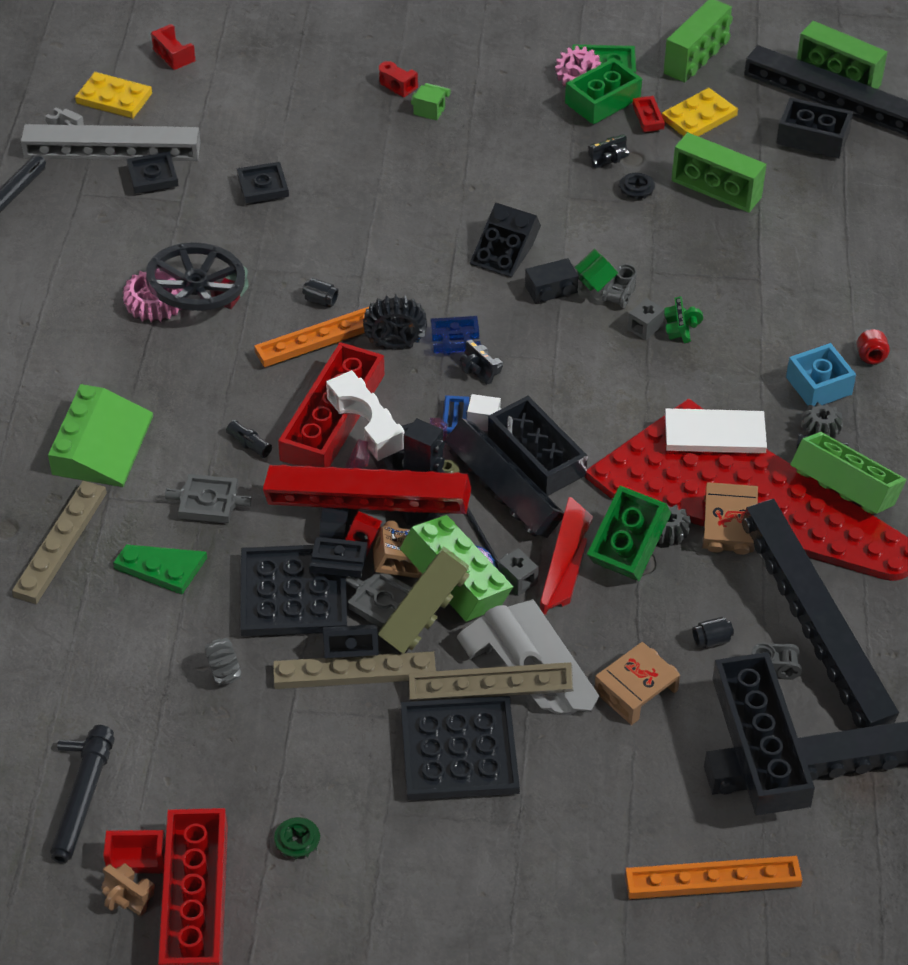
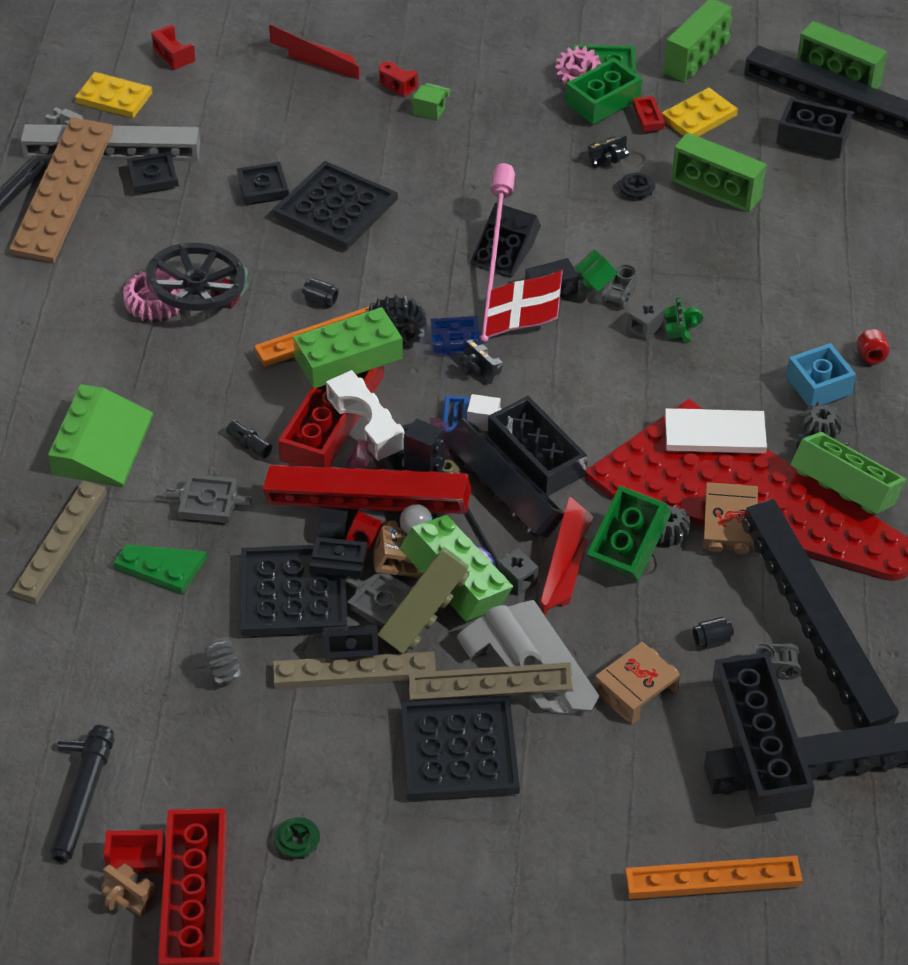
(61, 190): none -> medium nougat plate
(314, 53): none -> red wedge
(335, 205): none -> black plate
(348, 345): none -> bright green brick
(413, 516): none -> light grey piece
(520, 302): none -> flag

